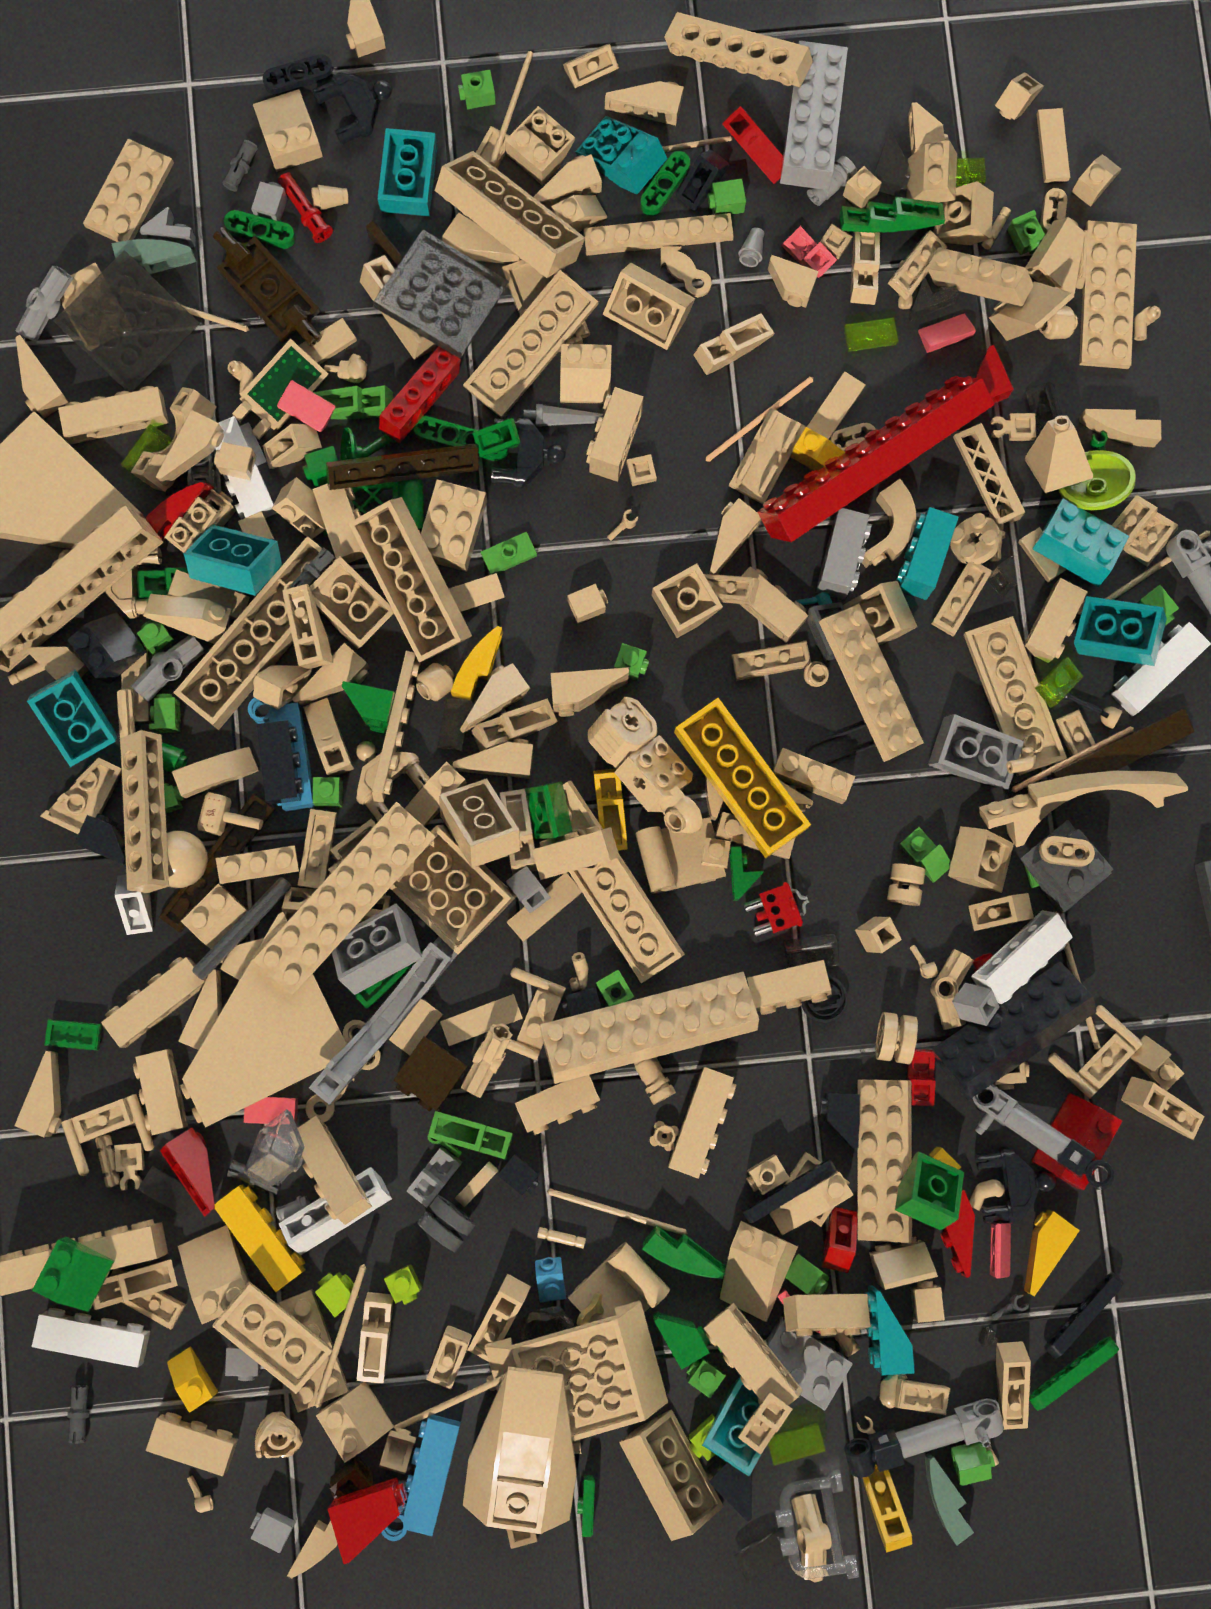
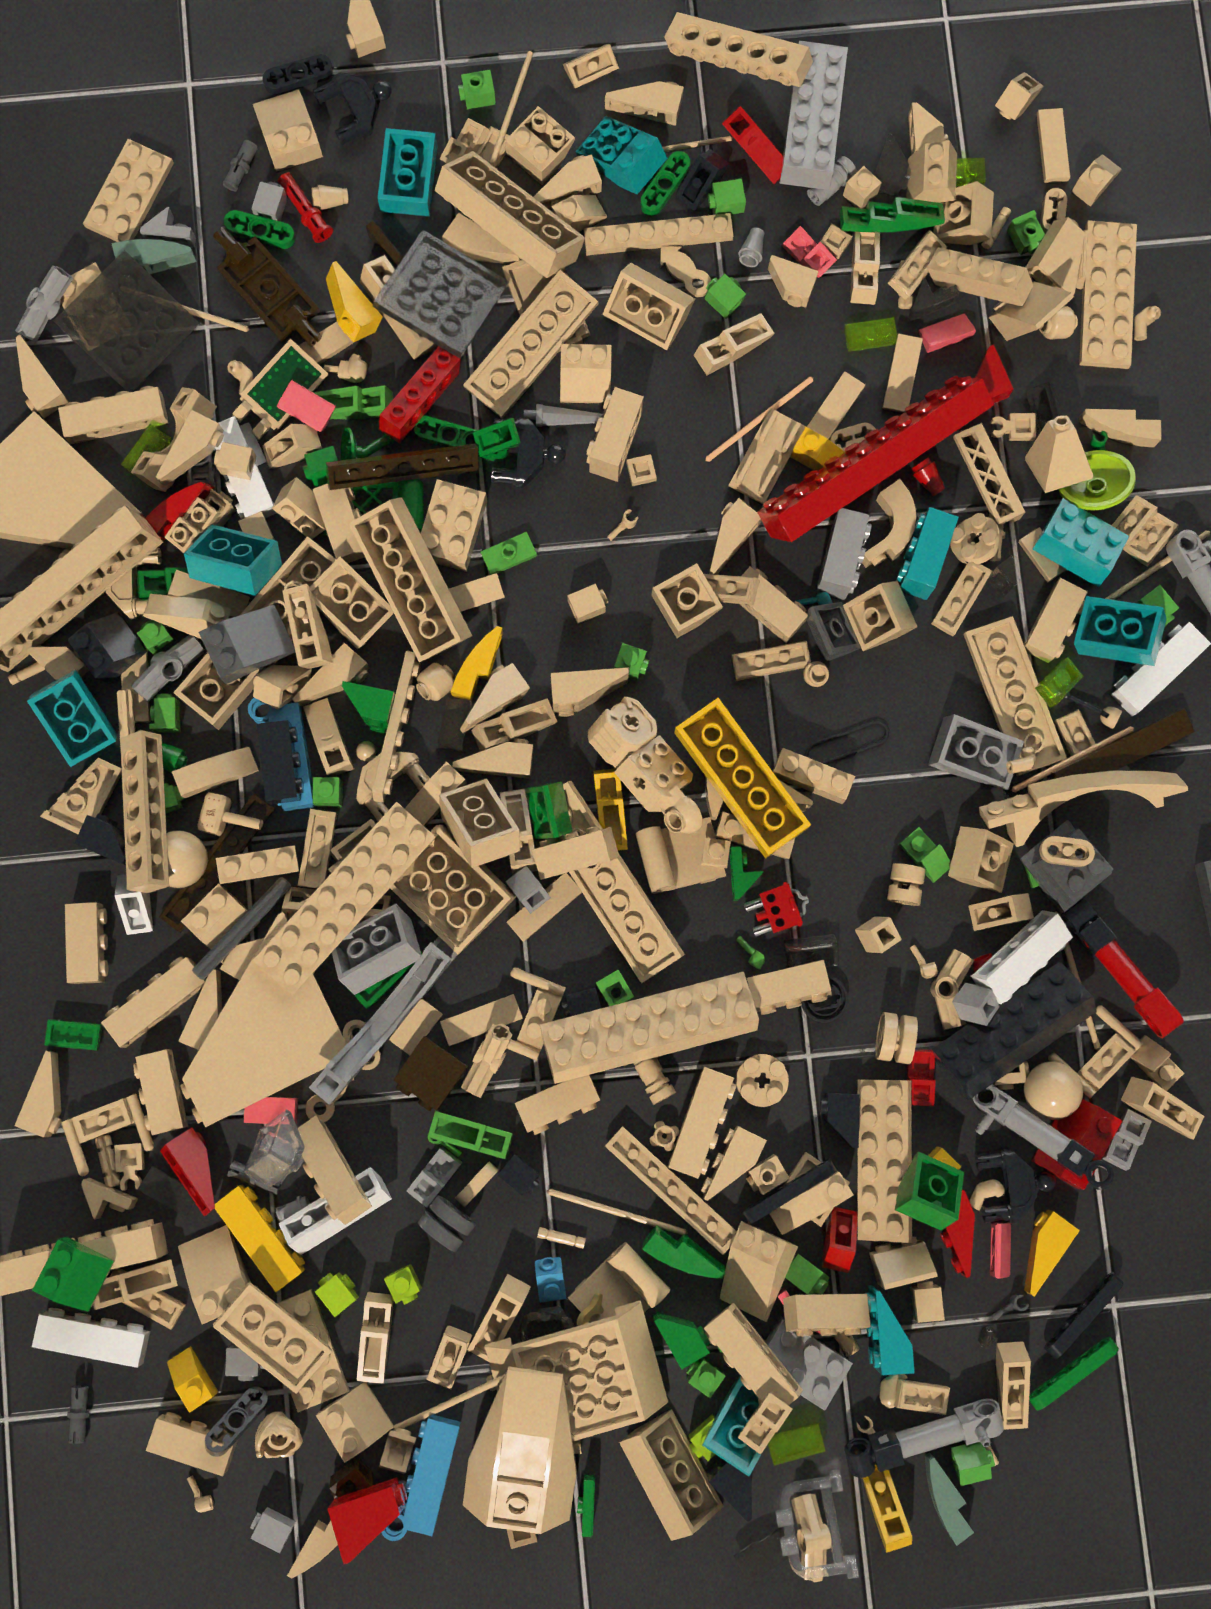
(85, 943): none -> tan brick
(99, 1195): none -> tan slope
(217, 1431): none -> black beam
(247, 643): none -> dark grey slope
(314, 569): dark grey pin -> none
(340, 1336): tan axle -> none
(351, 306): none -> yellow slope
(469, 140): none -> tan slope
(581, 969): tan arm -> none
(672, 1190): none -> tan plate
(724, 295): none -> bright green brick
(738, 1157): none -> tan slope
(757, 958): none -> bright green hand
(773, 1070): none -> tan plate
(871, 682): tan plate -> none
(902, 373): none -> tan tile
(928, 476): none -> red cone
(1053, 1090): none -> tan piece
(1100, 942): none -> red piece
(1127, 1140): none -> light grey slope

